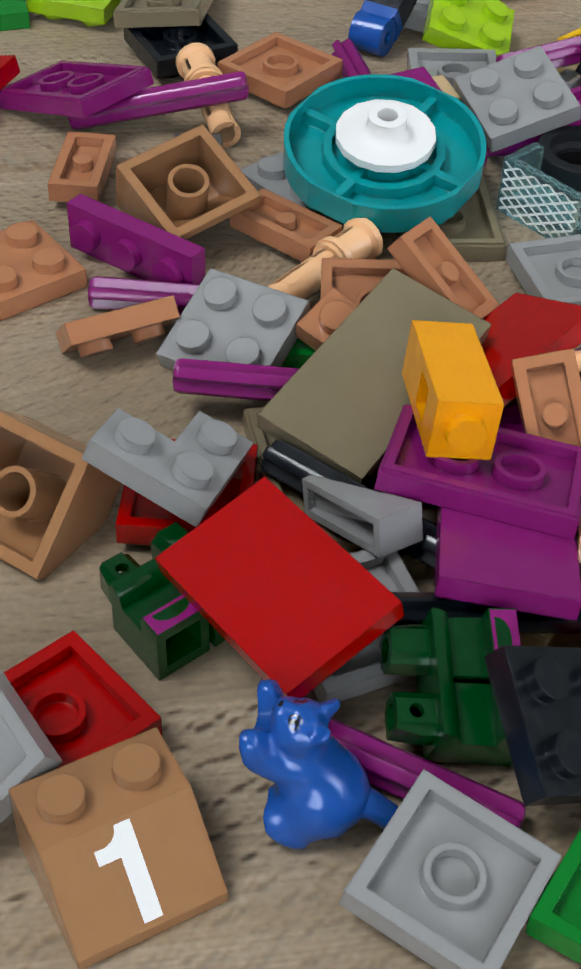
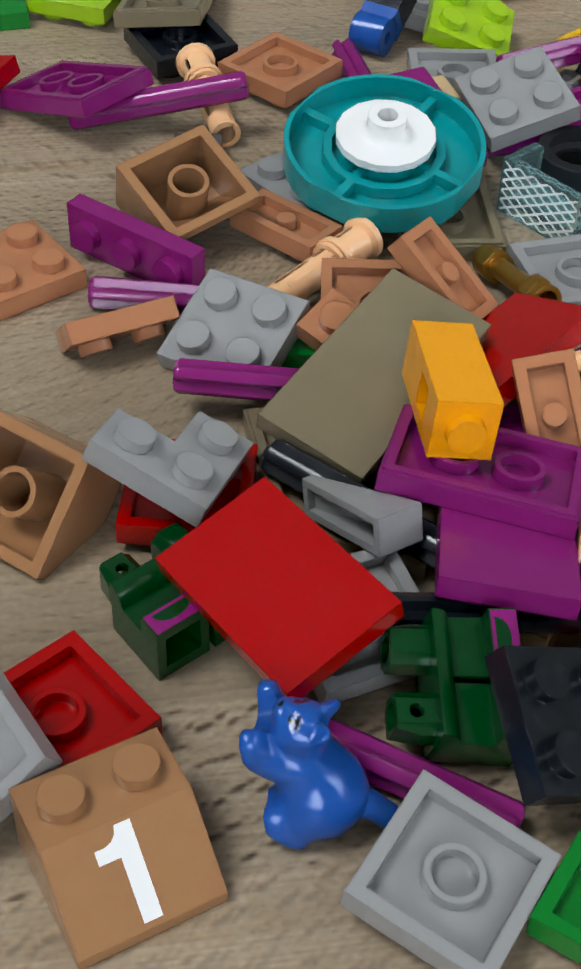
(82, 166): nougat plate -> none
(499, 268): none -> pearl gold bar

